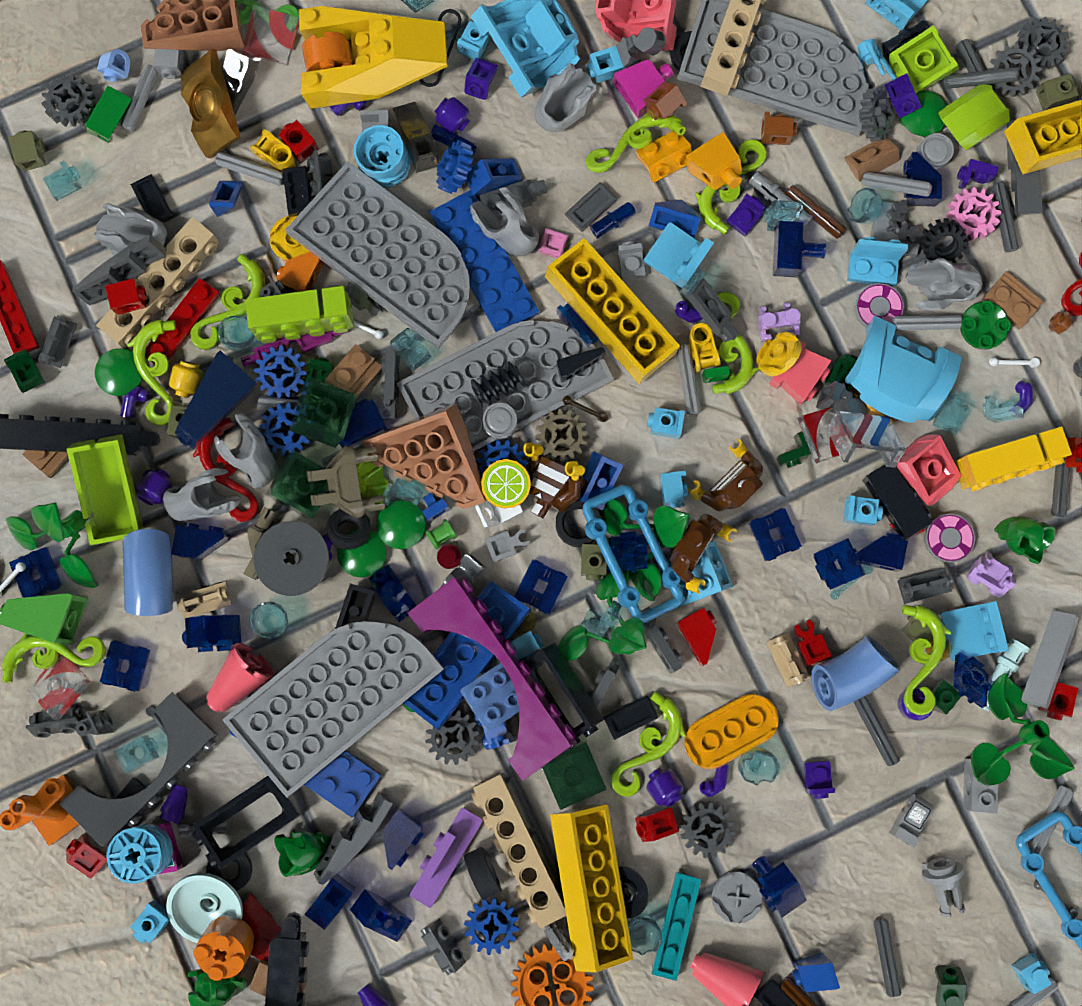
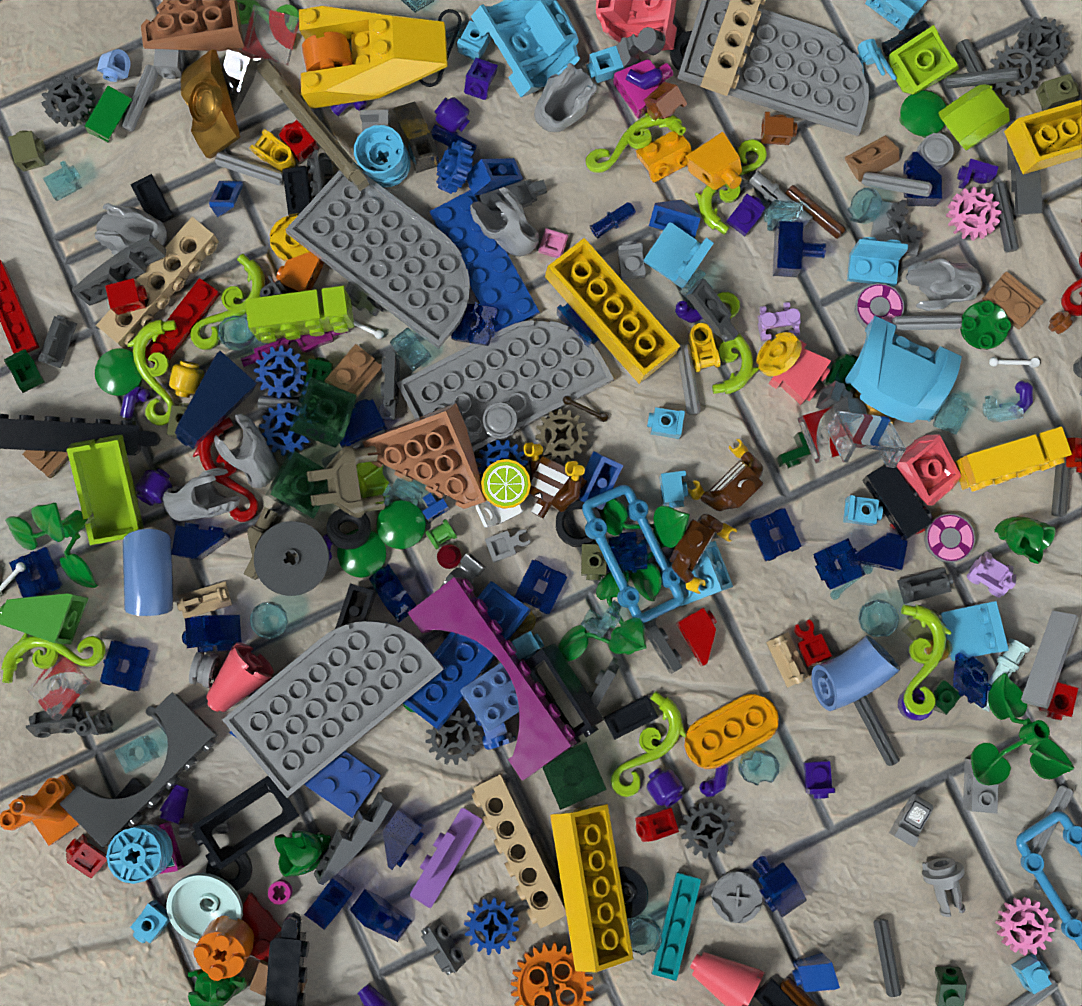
(204, 669): none -> light grey wheel
(272, 891): none -> dark pink bush
(312, 124): none -> dark tan piece
(482, 873): black tyre -> none
(485, 322): none -> clear blue piece
(497, 383): black piece -> none
(559, 941): light grey axle -> none
(574, 364): black slope -> none
(590, 206): dark grey tile -> none
(645, 80): none -> dark purple arm
(715, 374): green tile -> none
(876, 114): dark grey gear -> none
(878, 618): none -> clear light blue hair
(903, 96): dark purple bracket -> none
(941, 230): black tyre -> none
(1027, 934): none -> bright pink gear

